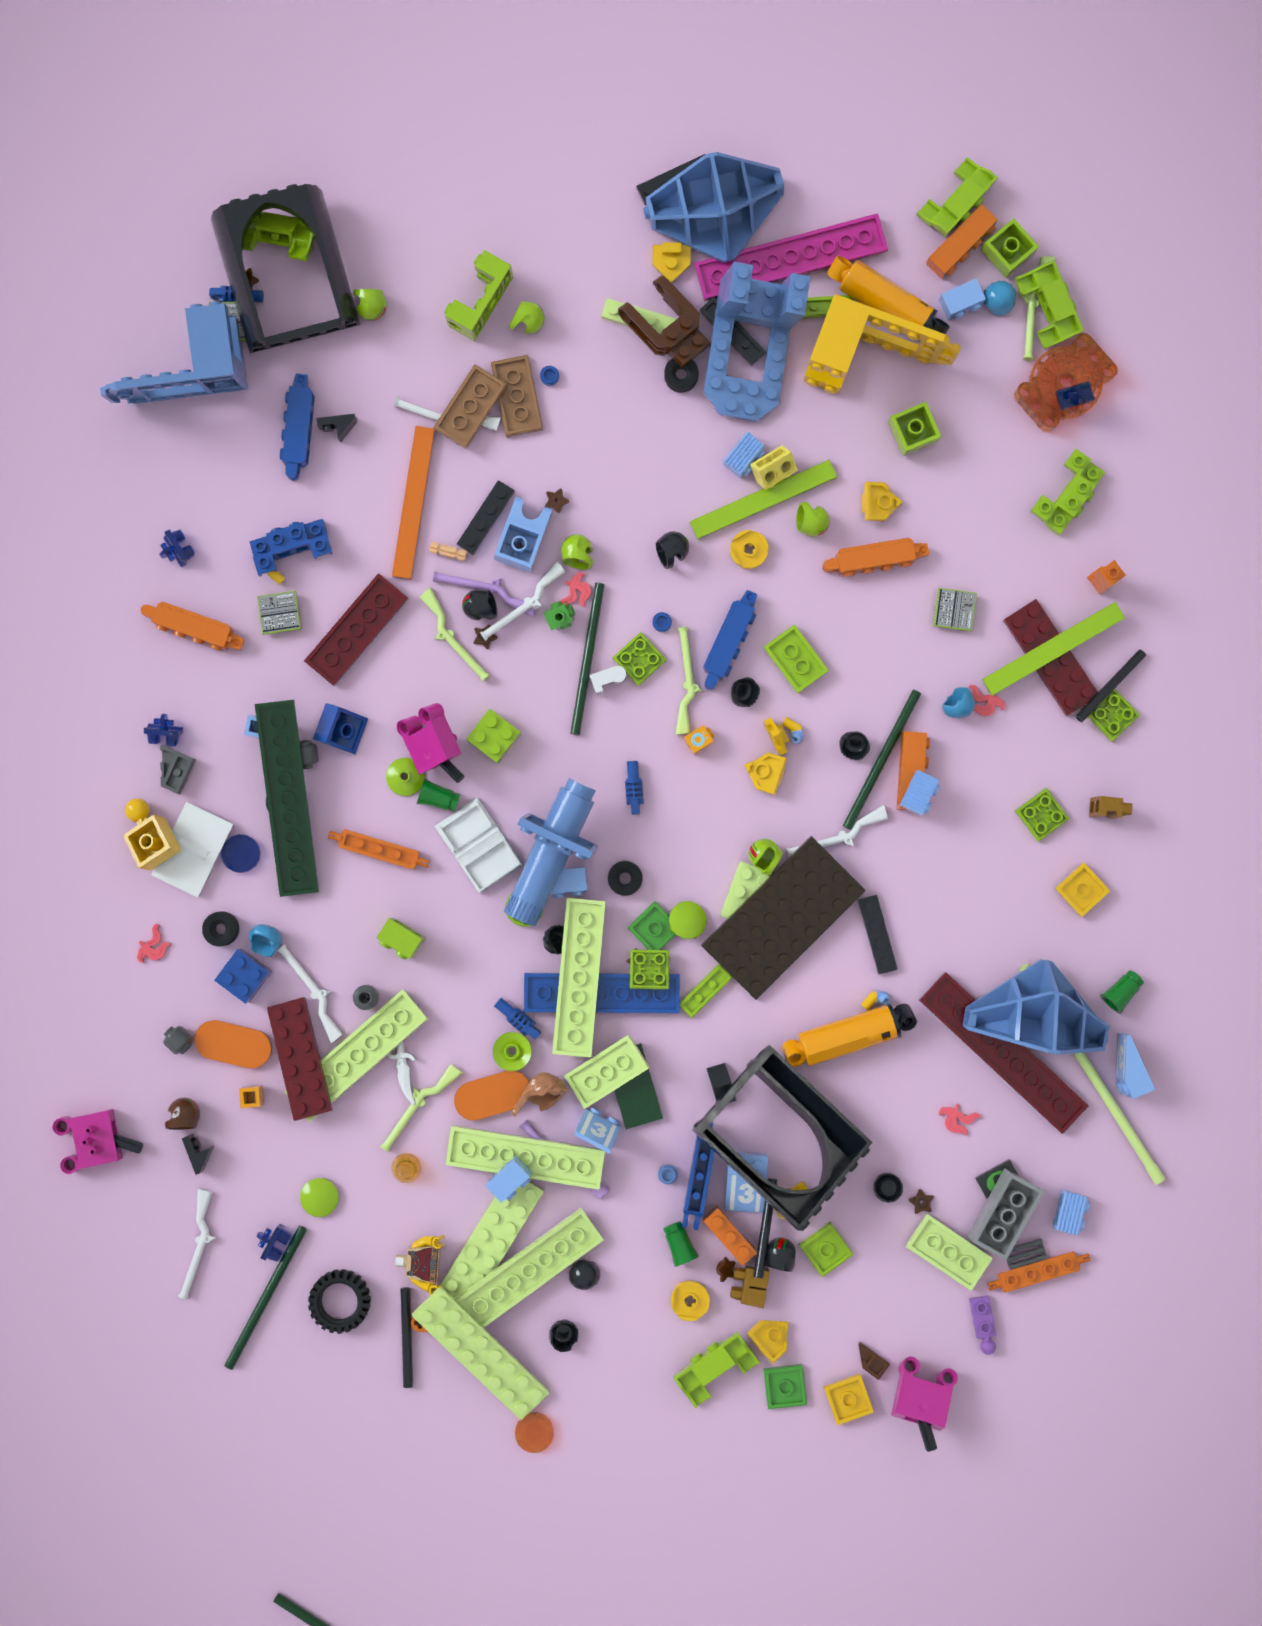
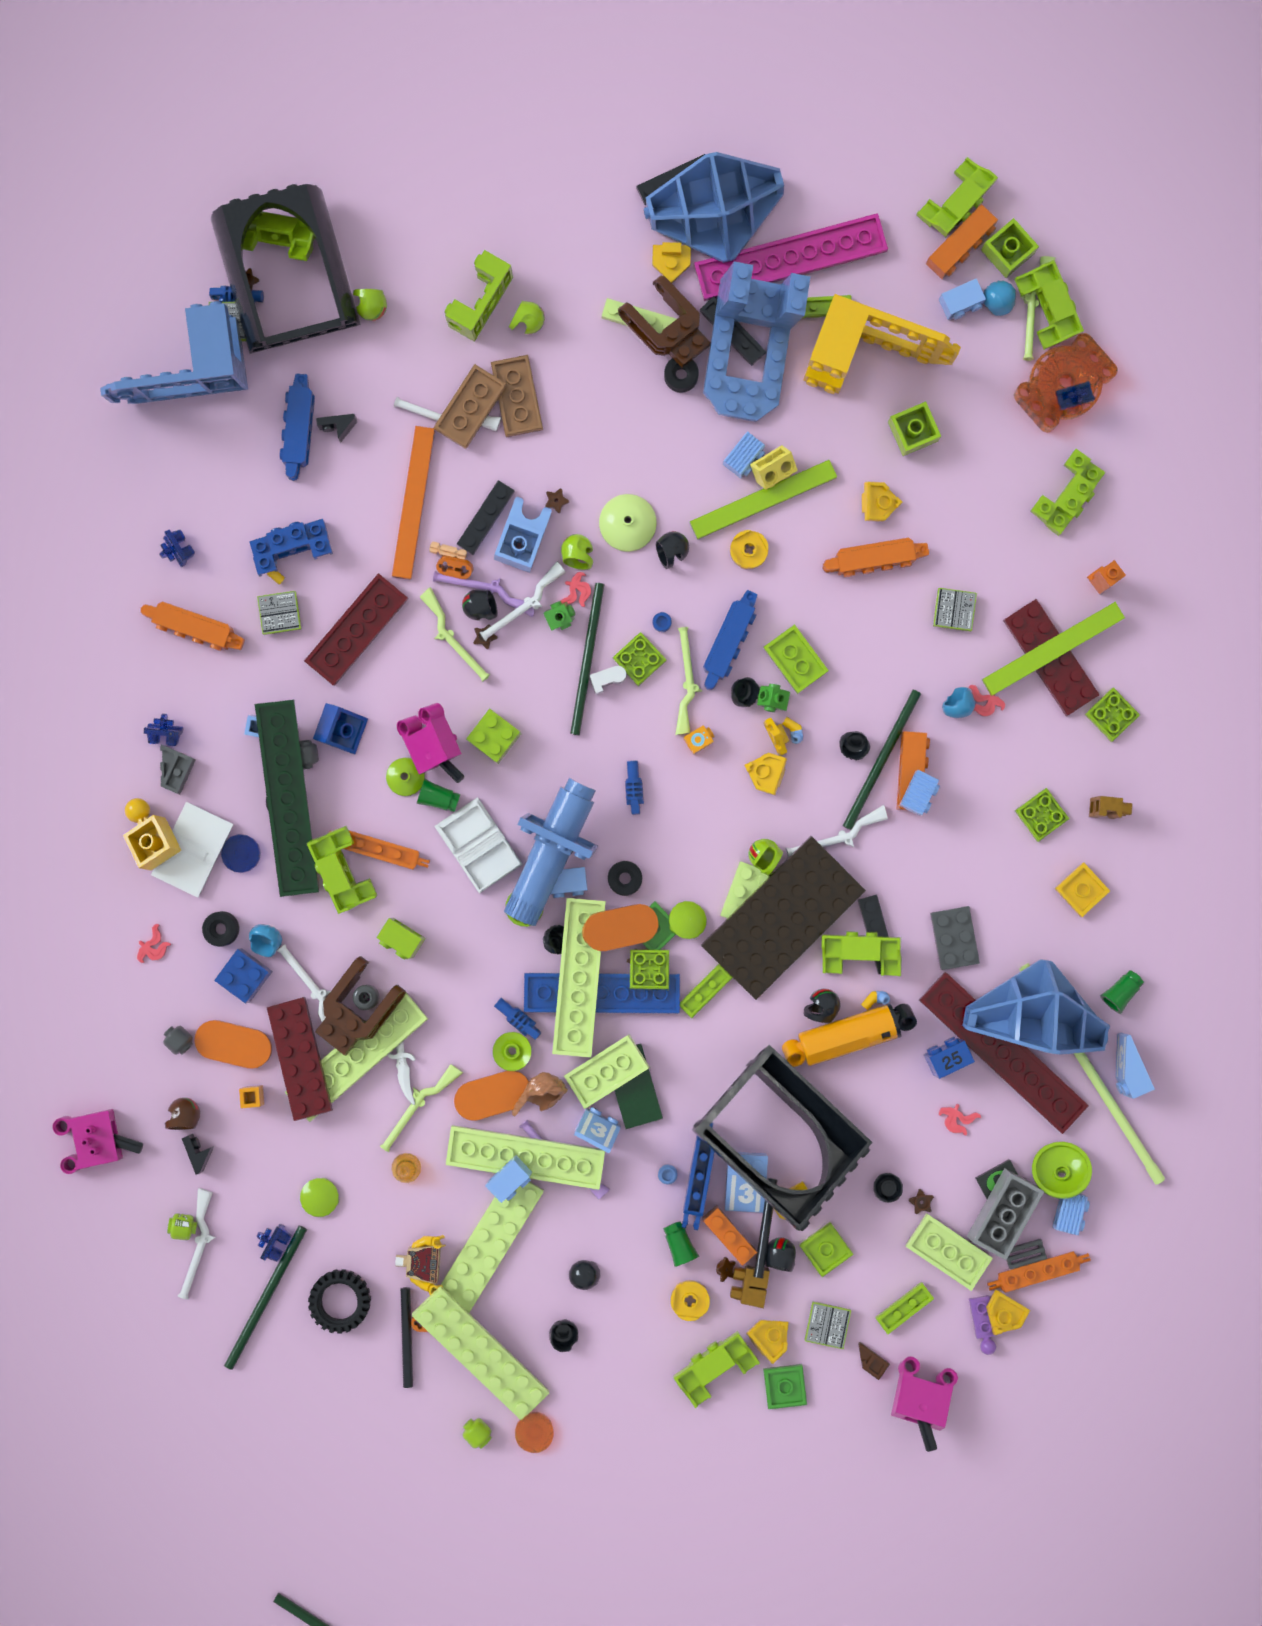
(181, 1226): none -> lime head
(336, 873): none -> lime bracket
(342, 1025): none -> reddish brown plate
(454, 567): none -> orange beam
(477, 1433): none -> lime head
(530, 1268): yellowish green plate -> none
(549, 375): blue tile -> none
(620, 927): none -> orange tile
(630, 535): none -> yellowish green dish
(719, 1080): black slope -> none
(769, 697): none -> bright green brick
(814, 521): lime helmet -> none
(826, 1003): none -> black helmet
(827, 1325): none -> light grey tile
(848, 1399): yellow plate -> none
(861, 947): none -> lime bracket
(882, 294): light orange piece -> none
(904, 1308): none -> lime plate
(948, 1057): none -> blue brick
(954, 938): none -> dark grey plate
(1005, 1313): none -> yellow plate
(1066, 1159): none -> lime dish
(1110, 685): black piece -> none

